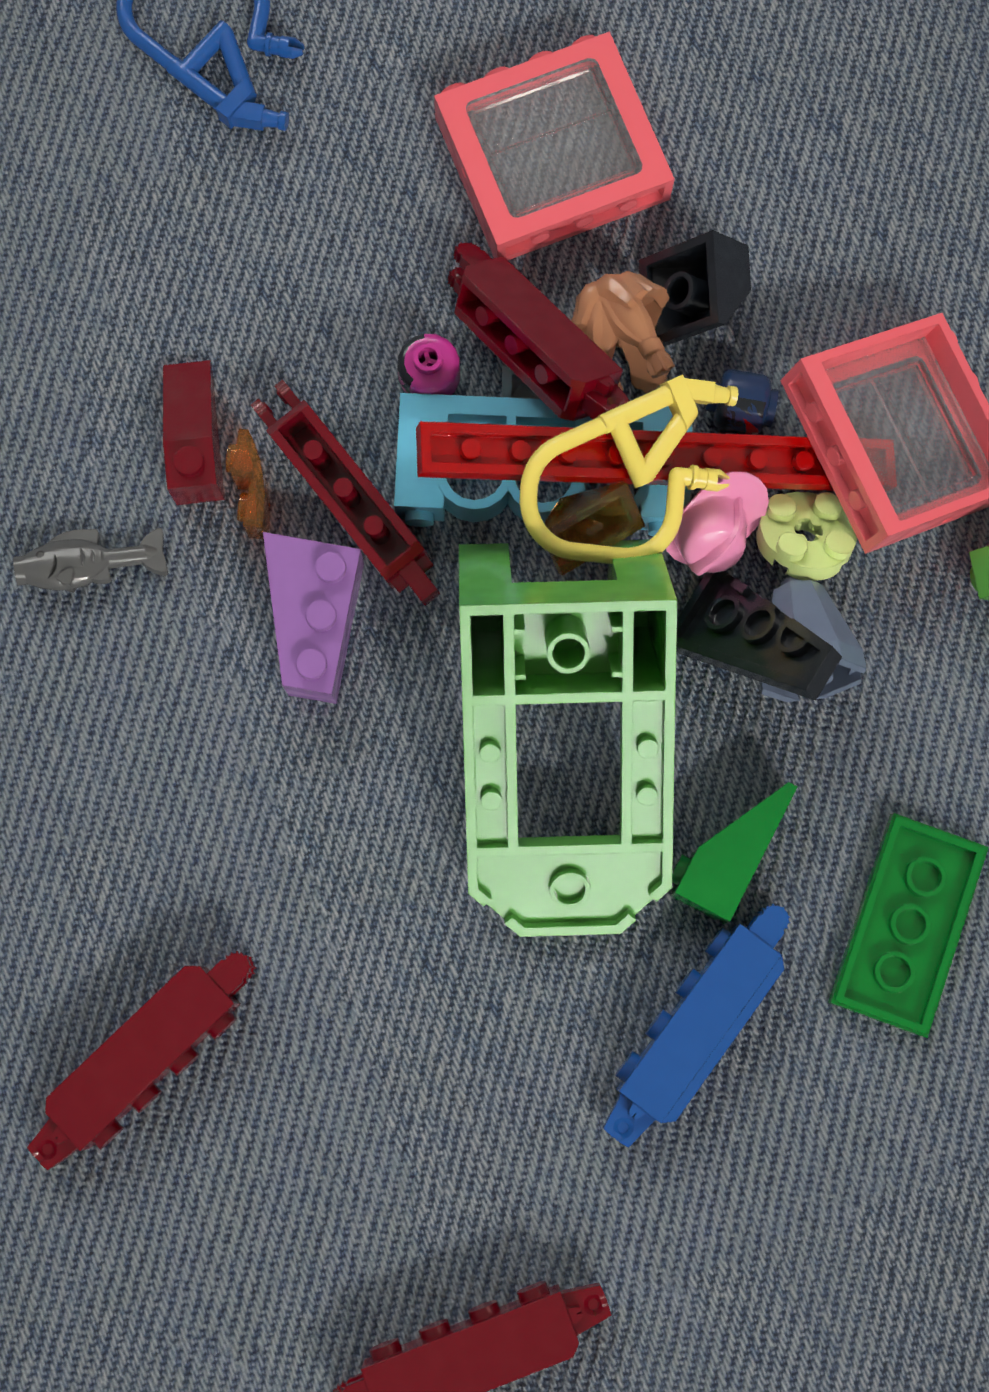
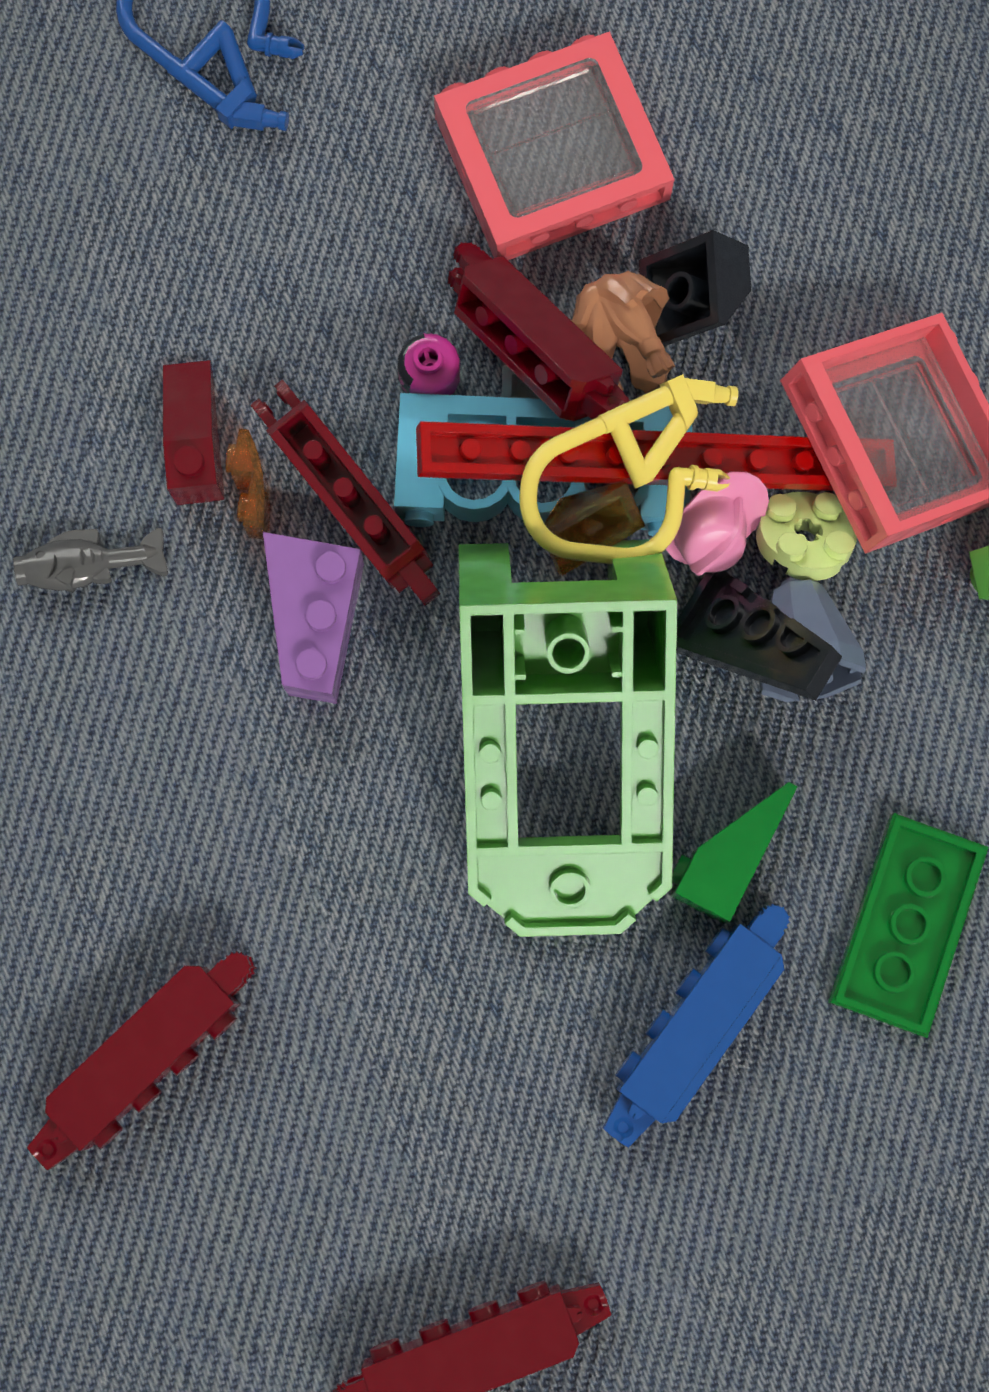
(754, 405): dark blue head -> none

